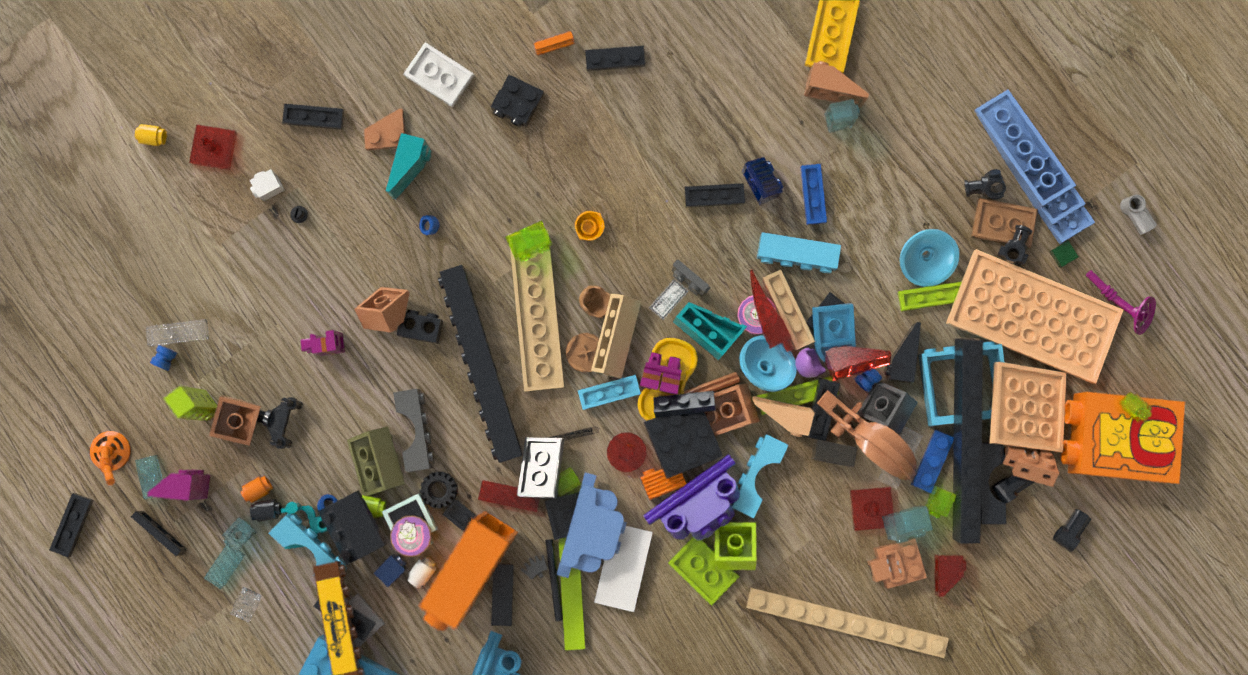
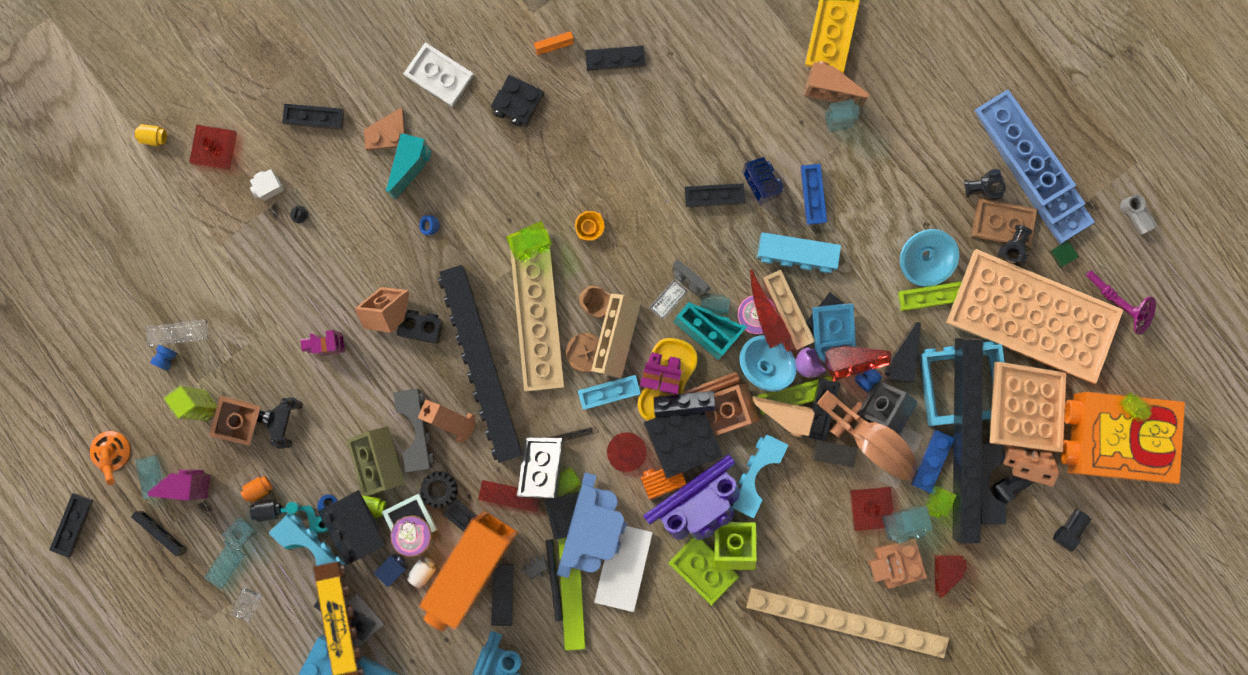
(448, 420): none -> nougat piece
(716, 303): none -> clear light blue brick

